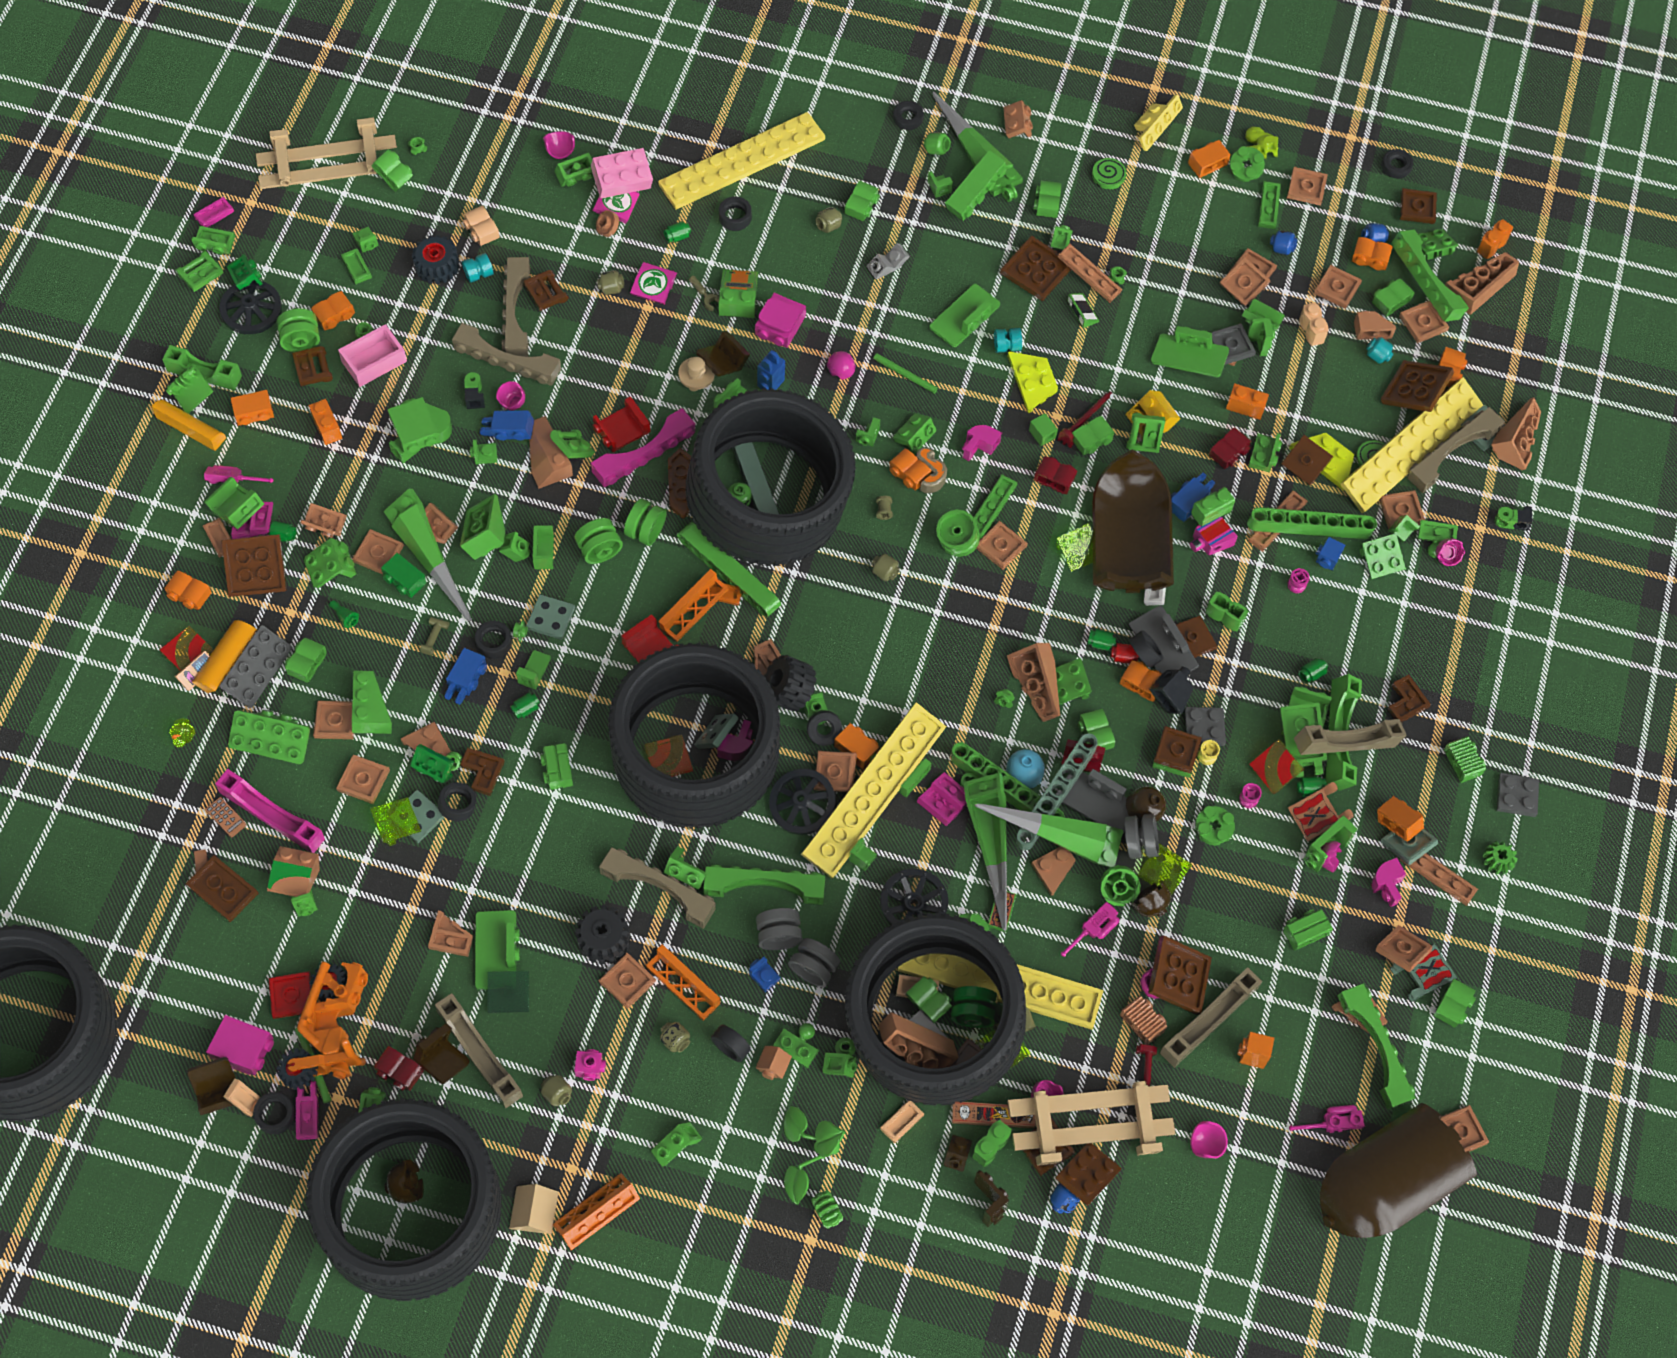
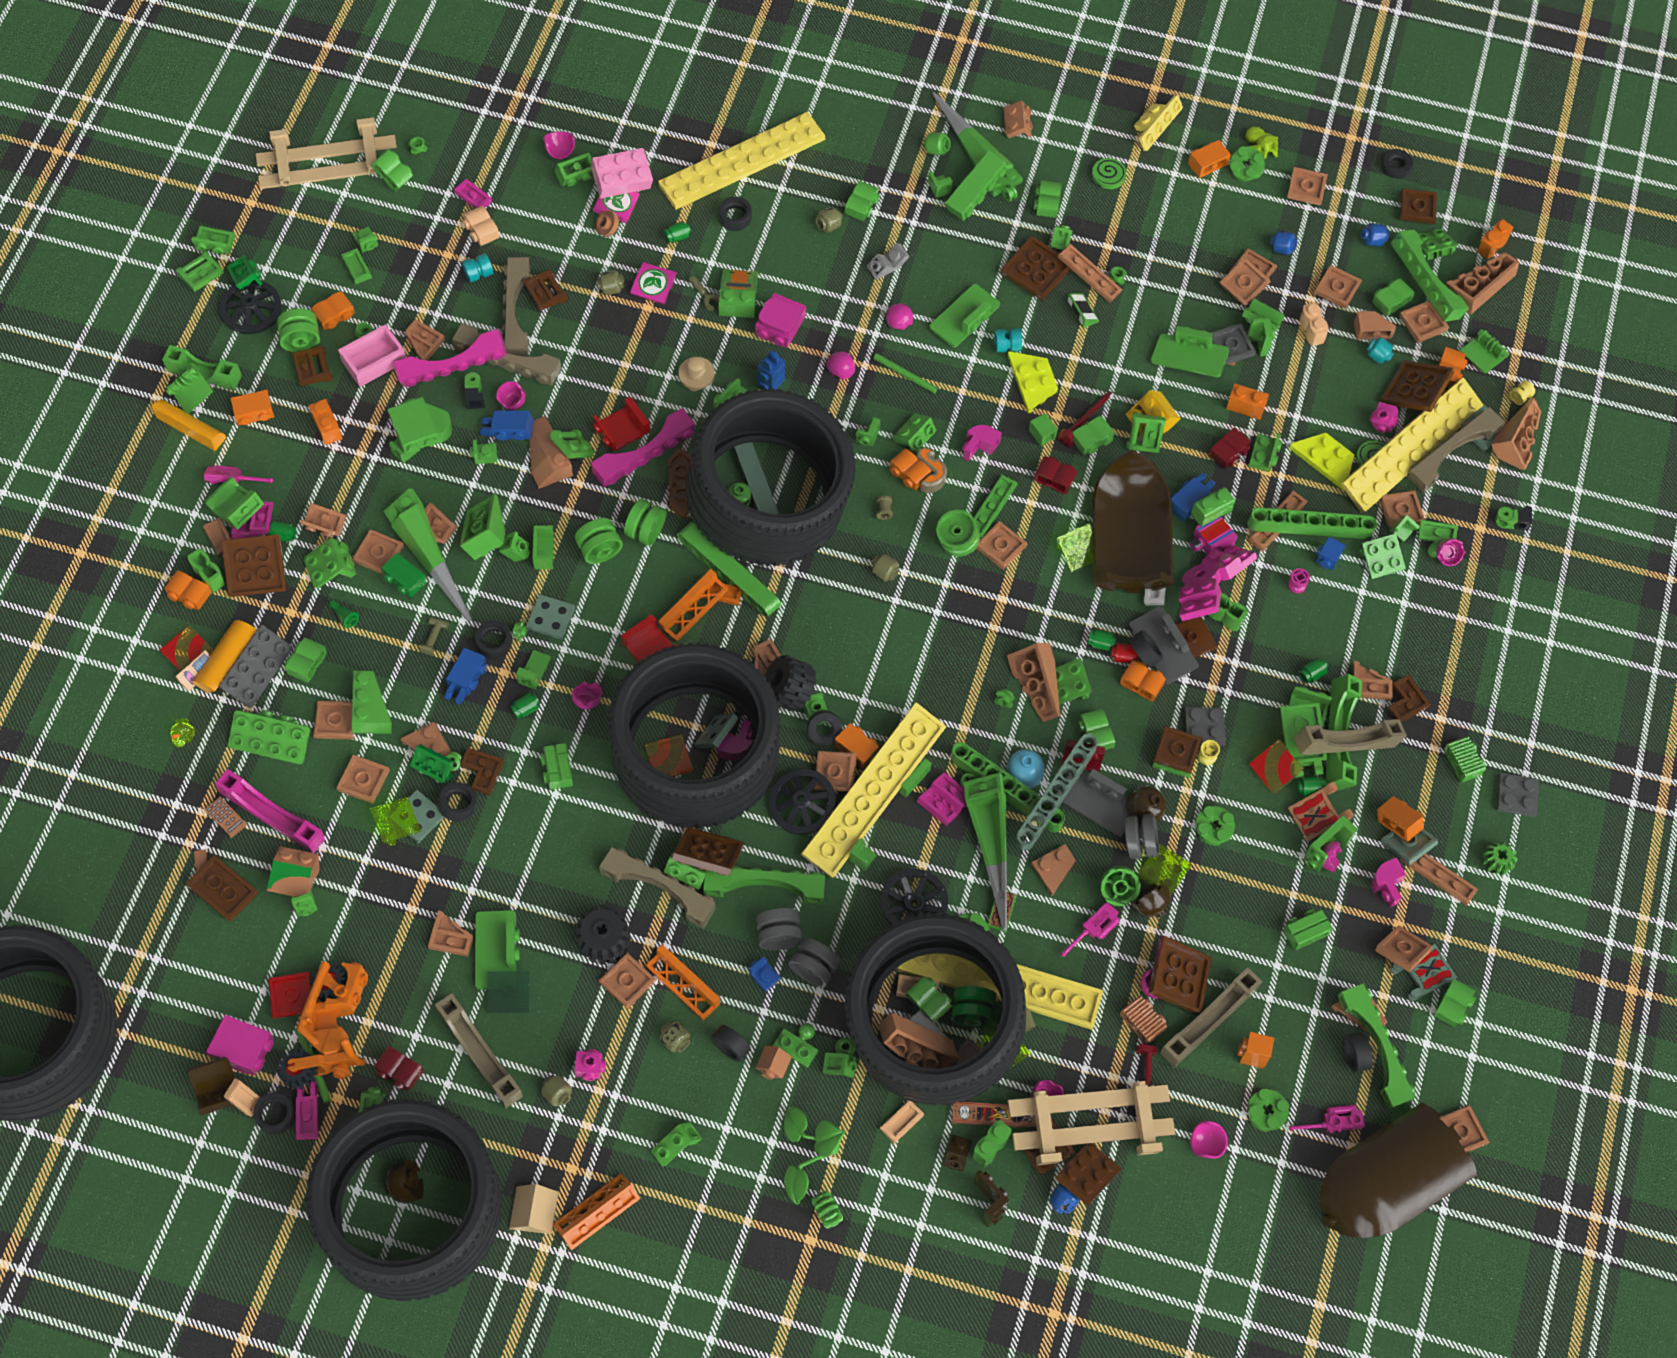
(206, 570): none -> bright green brick
(214, 212): dark pink plate -> none
(424, 339): none -> nougat wing
(435, 259): black wheel -> none
(439, 1056): dark brown bracket -> none
(472, 194): none -> dark pink plate
(486, 347): none -> dark pink arch
(587, 695): none -> dark pink hair
(708, 851): none -> reddish brown plate
(724, 356): dark brown bracket -> none
(899, 316): none -> dark pink hair
(905, 123): black tyre -> none
(1086, 839): bright green plate -> none
(1173, 690): black torso -> none
(1201, 583): none -> dark pink plate
(1253, 792): dark pink wheel -> none
(1269, 205): bright green tile -> none
(1278, 1105): none -> bright green plate
(1307, 460): reddish brown plate -> none
(1357, 1052): none -> black tyre
(1372, 253): orange brick -> none
(1373, 685): none -> nougat wing
(1385, 417): none -> dark pink brick
(1485, 351): none -> bright green hinge
(1522, 392): none -> light yellow wheel

